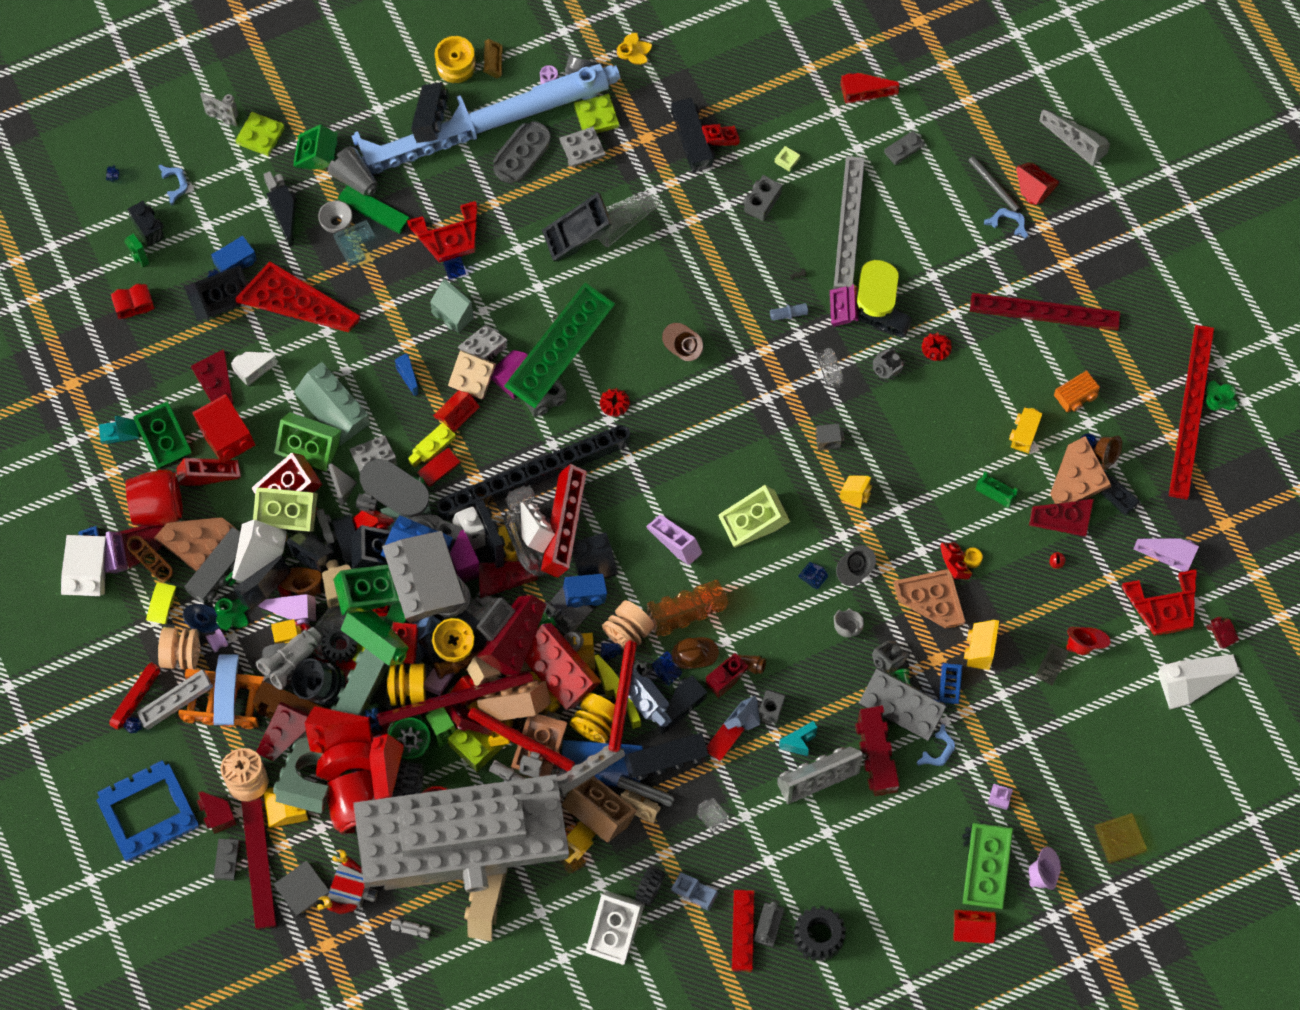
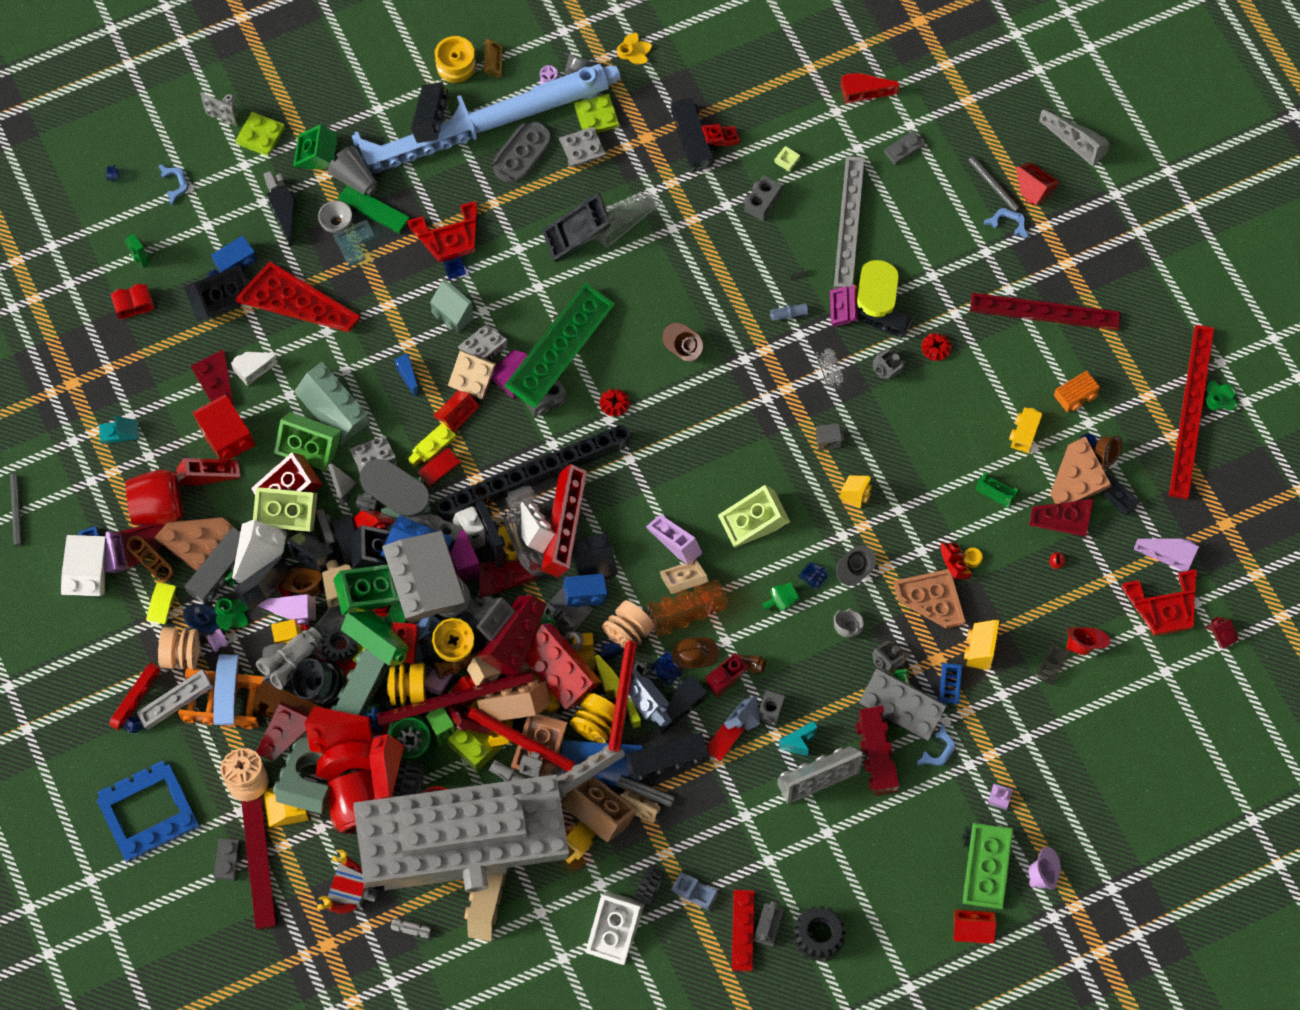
(15, 510): none -> dark grey bar
(145, 222): black brick -> none
(162, 434): green slope -> none
(218, 812): dark red slope -> none
(301, 888): dark grey tile -> none
(683, 577): none -> tan plate
(712, 815): clear brick -> none
(782, 596): none -> green piece
(1120, 838): clear yellow tile -> none
(1191, 679): white wedge -> none

